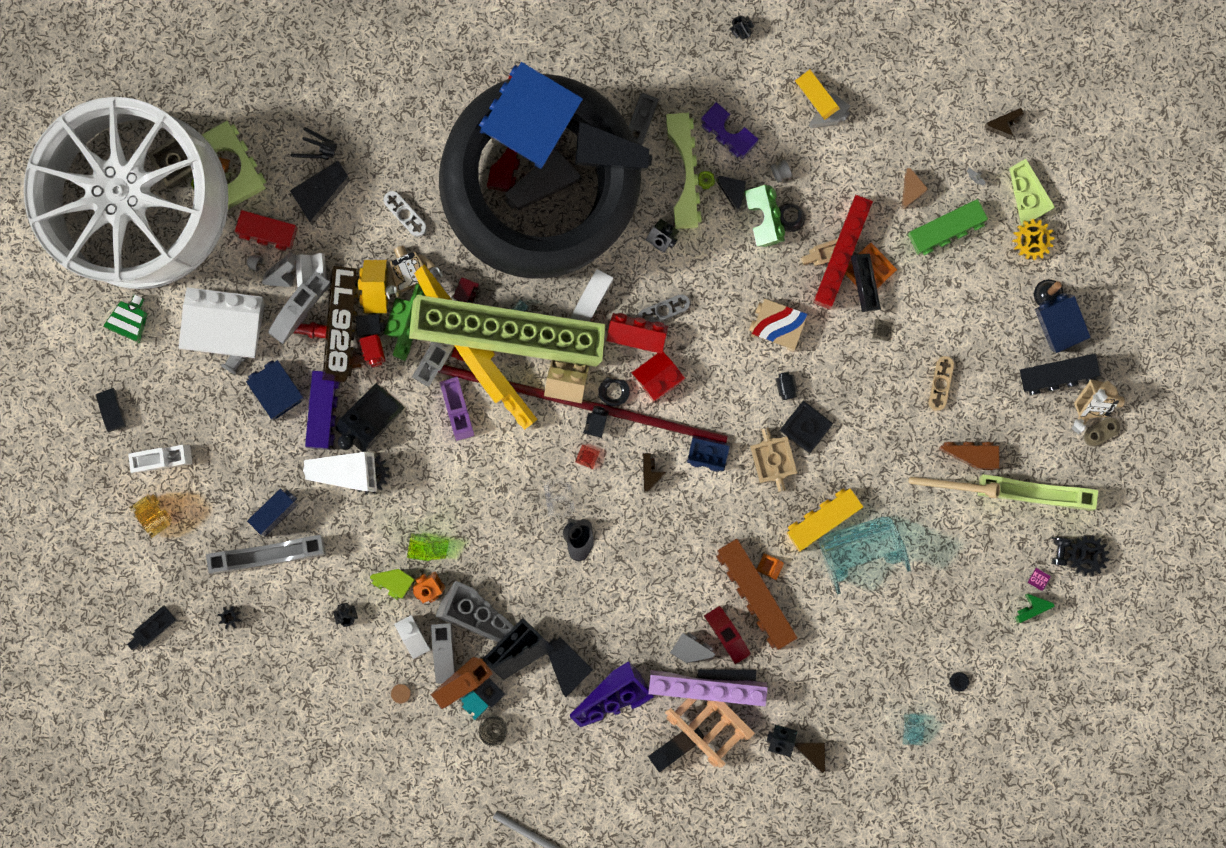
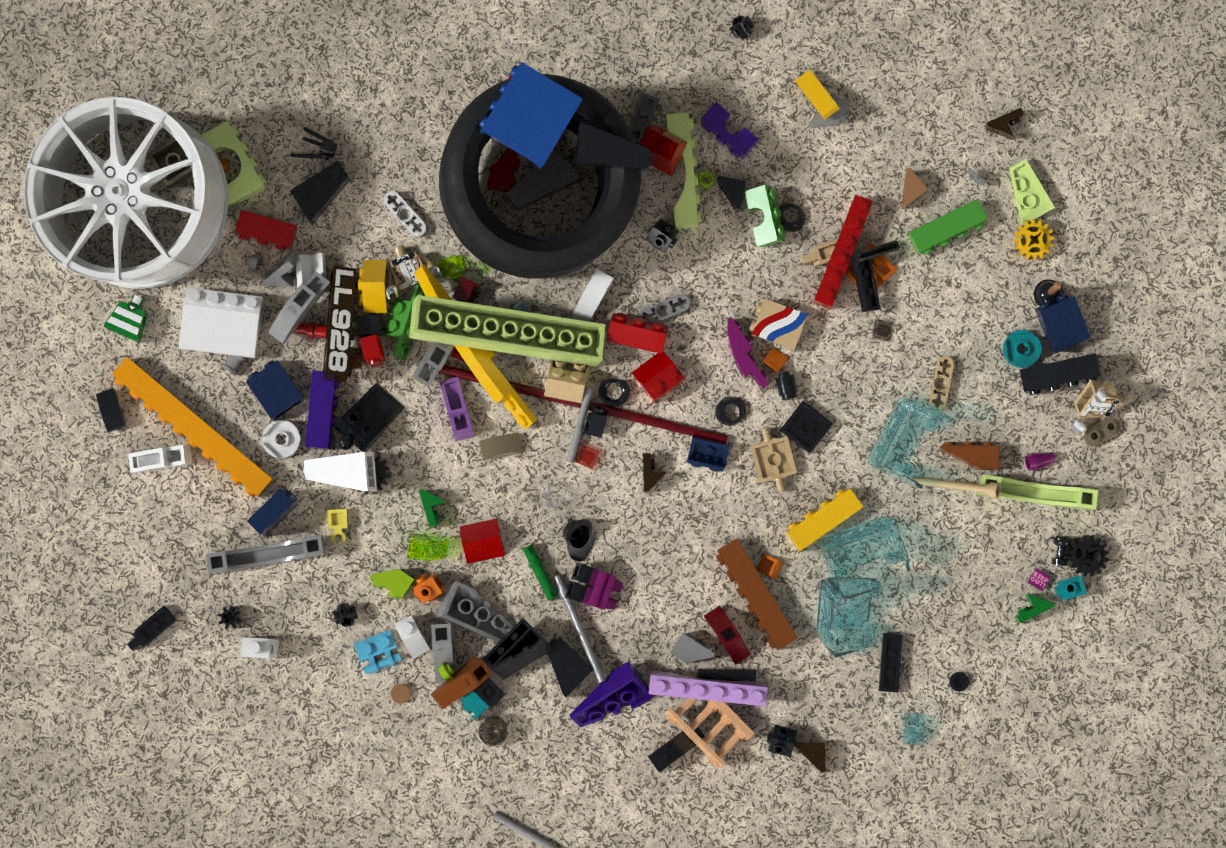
(150, 515): clear yellow brick -> none
(193, 427): none -> light orange brick
(259, 648): none -> white torso
(292, 439): none -> white plate
(338, 521): none -> light yellow plate
(375, 646): none -> medium azure plate
(430, 501): none -> green slope
(446, 671): none -> lime plate
(454, 272): none -> clear neon green hair
(481, 541): none -> red slope
(500, 445): none -> dark tan slope
(540, 572): none -> green pin
(580, 424): none -> light grey bar
(580, 629): none -> light grey bar
(599, 590): none -> magenta hips
(664, 147): none -> red slope
(719, 411): none -> black piece
(740, 347): none -> magenta slope
(775, 360): none -> orange slope
(781, 171): light grey wheel -> none
(845, 614): none -> clear light blue windscreen
(877, 251): none -> black axle
(890, 662): none -> black plate
(902, 436): none -> clear light blue windscreen
(1028, 340): none -> teal plate
(1036, 461): none -> magenta cone
(1078, 588): none -> teal brick

